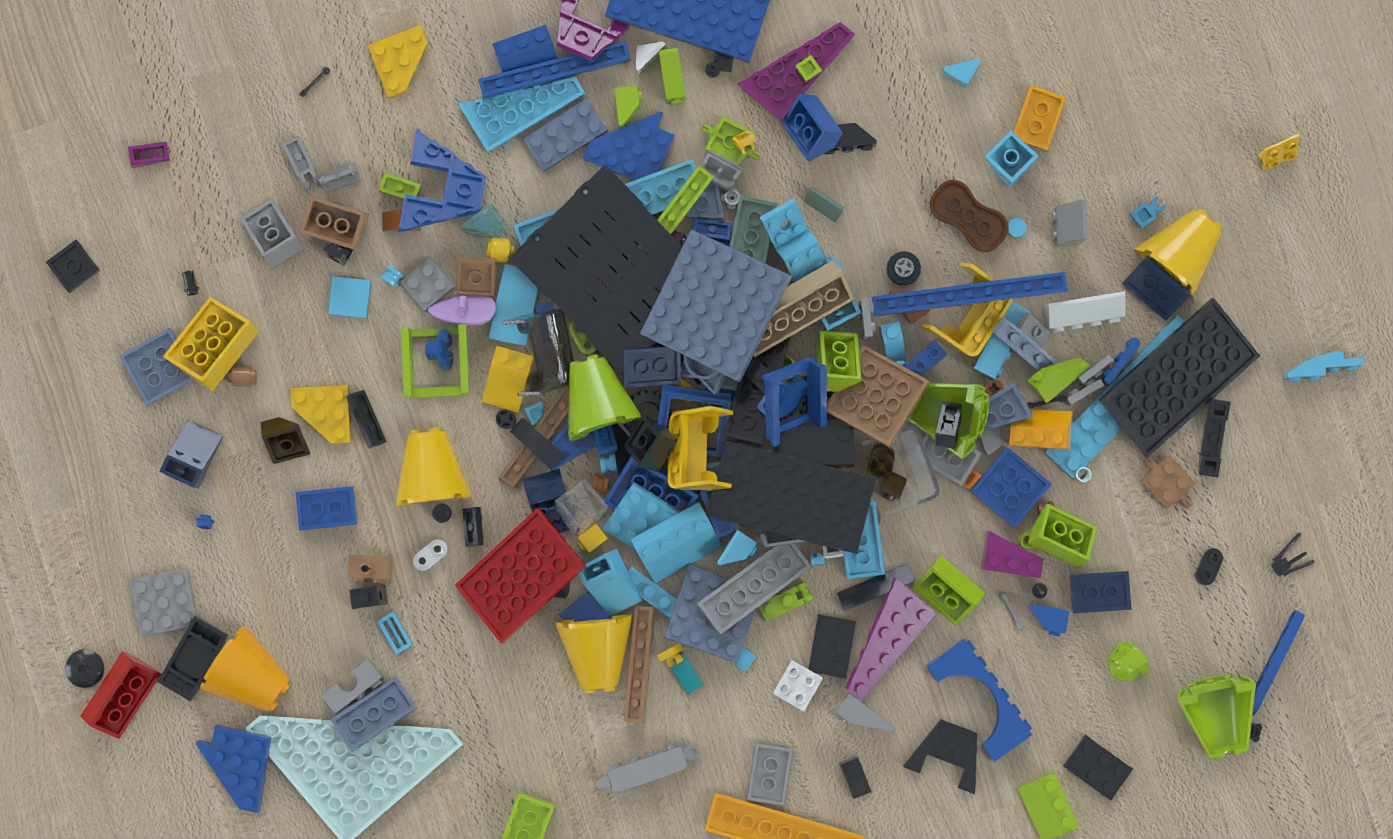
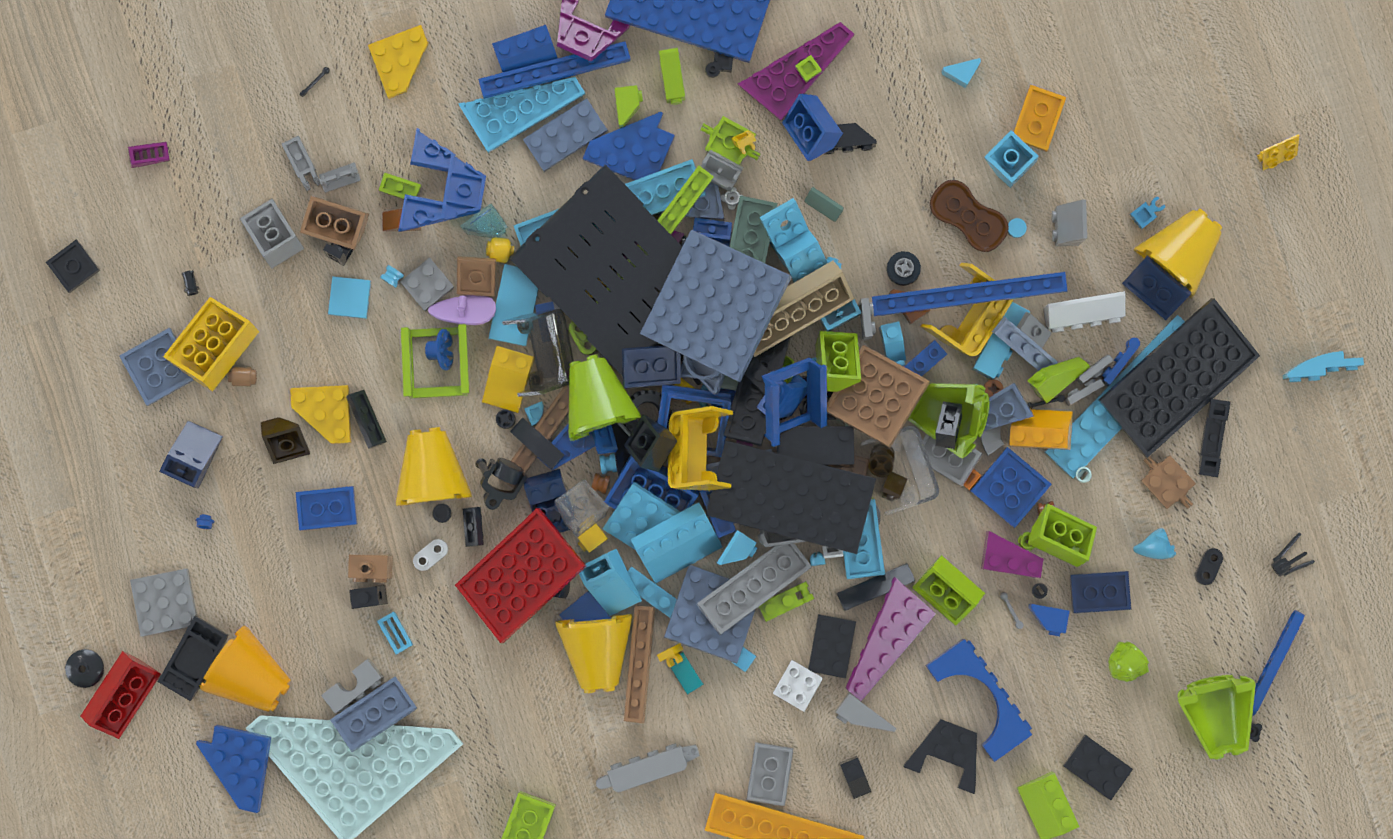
(505, 471): none -> black piece
(647, 54): white slope -> none
(1156, 546): none -> medium azure hat

